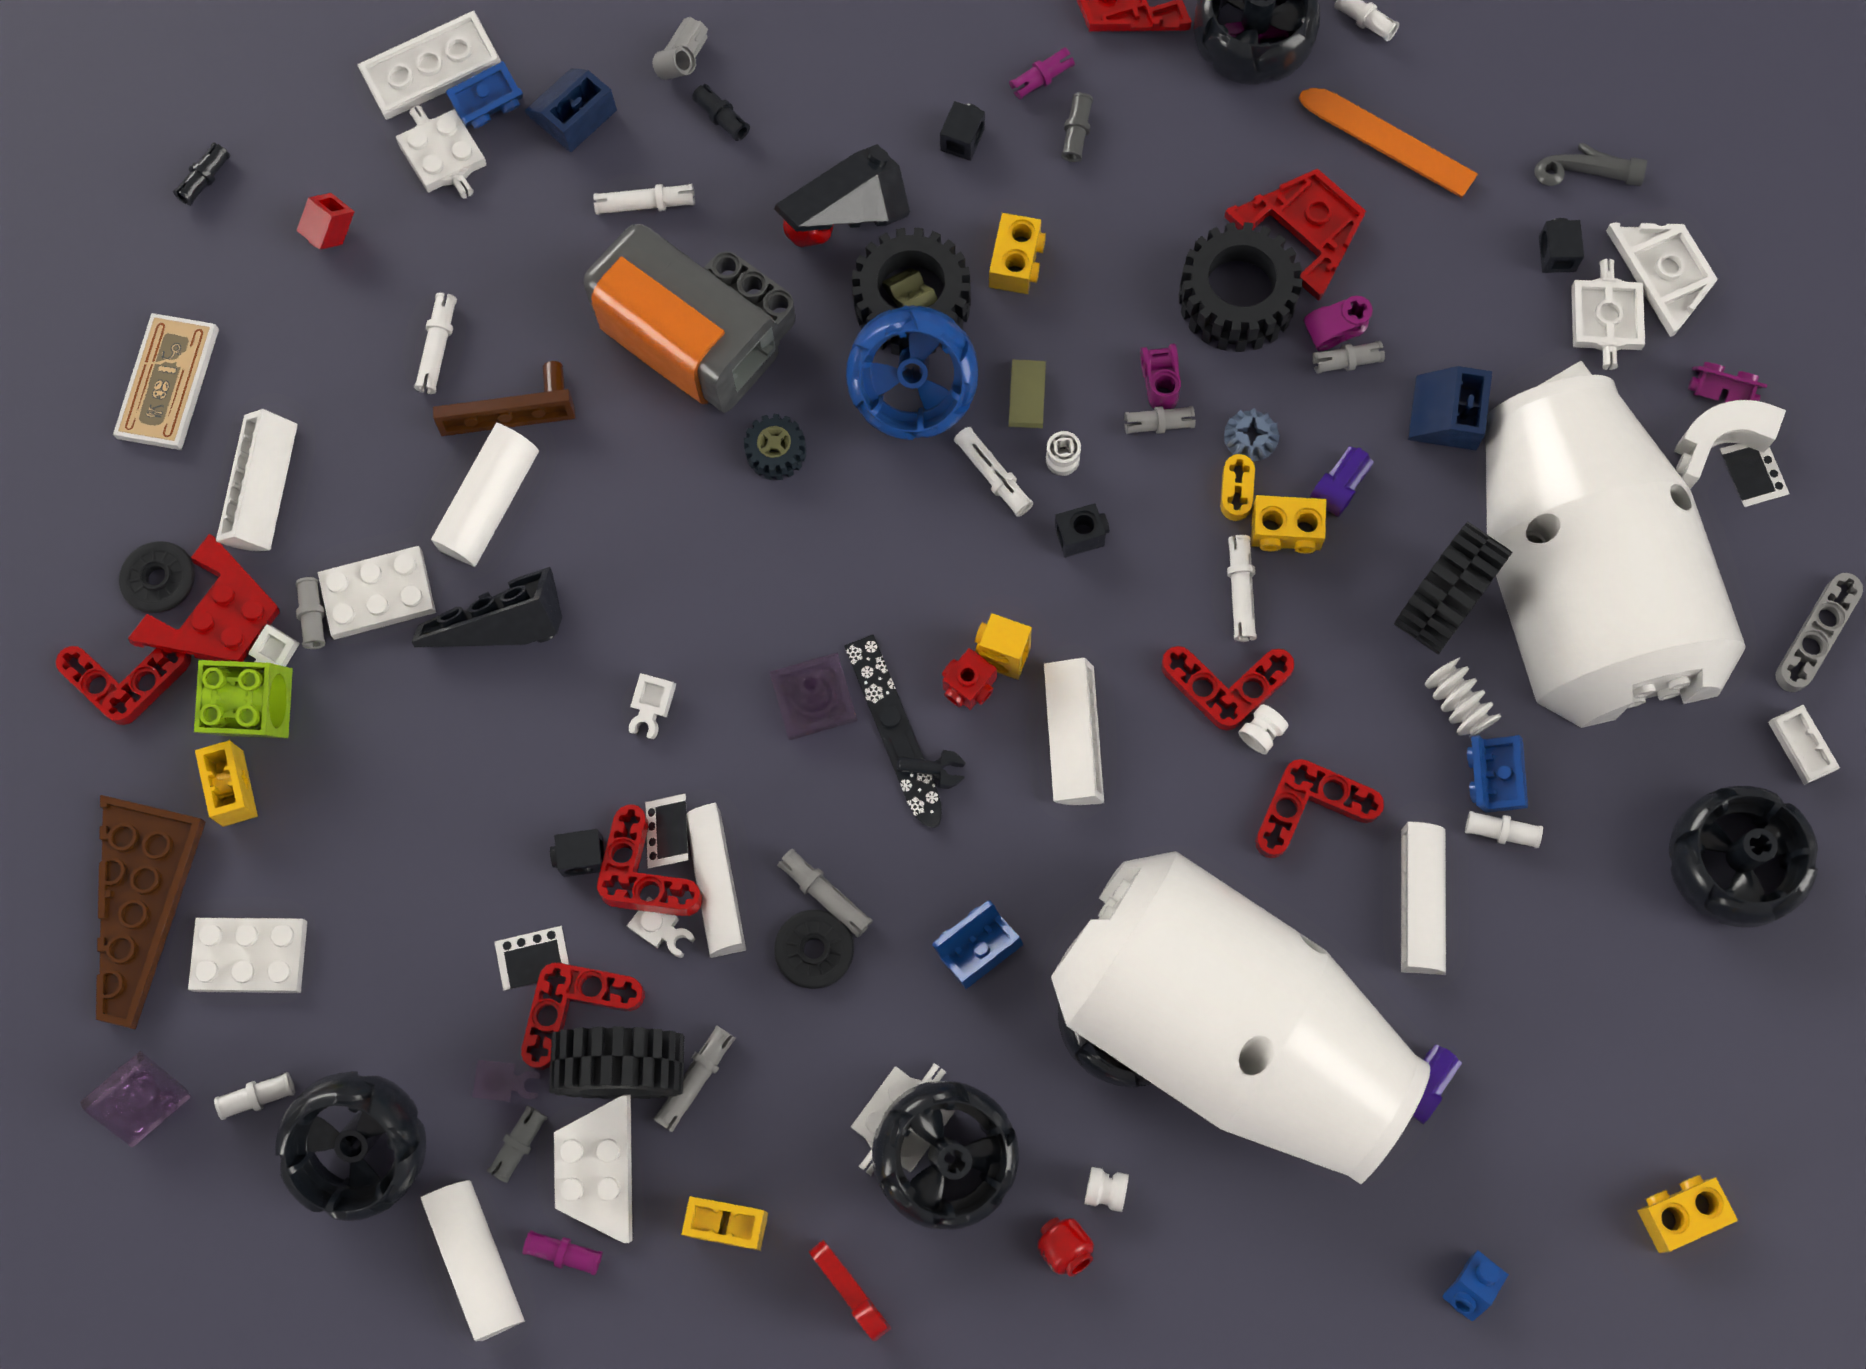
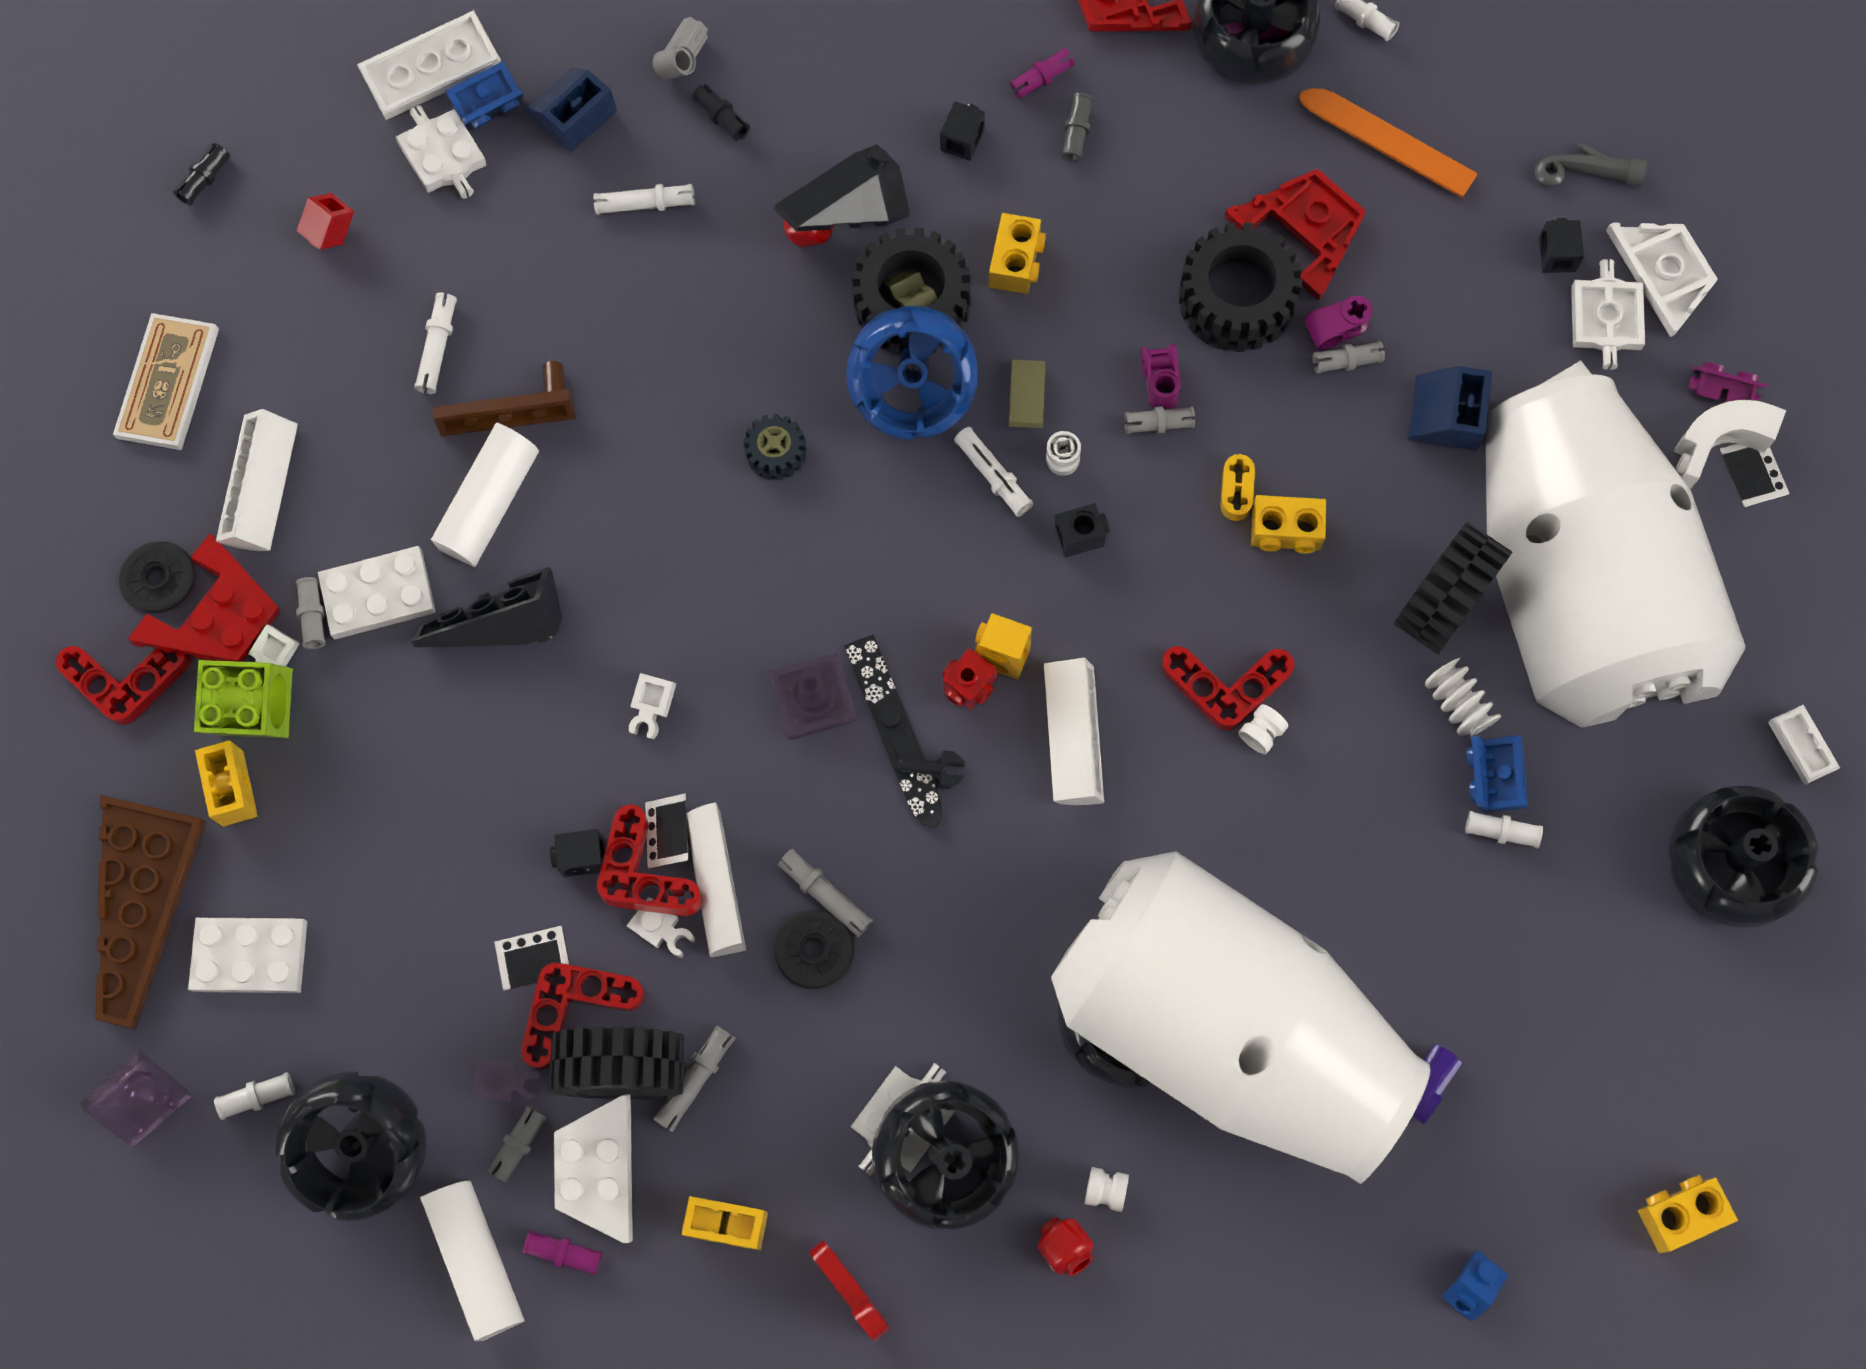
(688, 318): piece -> none
(977, 944): blue bracket -> none
(1240, 444): sand blue gear -> none
(1242, 587): white pin -> none
(1301, 794): red beam -> none
(1340, 484): dark purple piece -> none
(1423, 899): white brick -> none
(1816, 630): light grey beam -> none

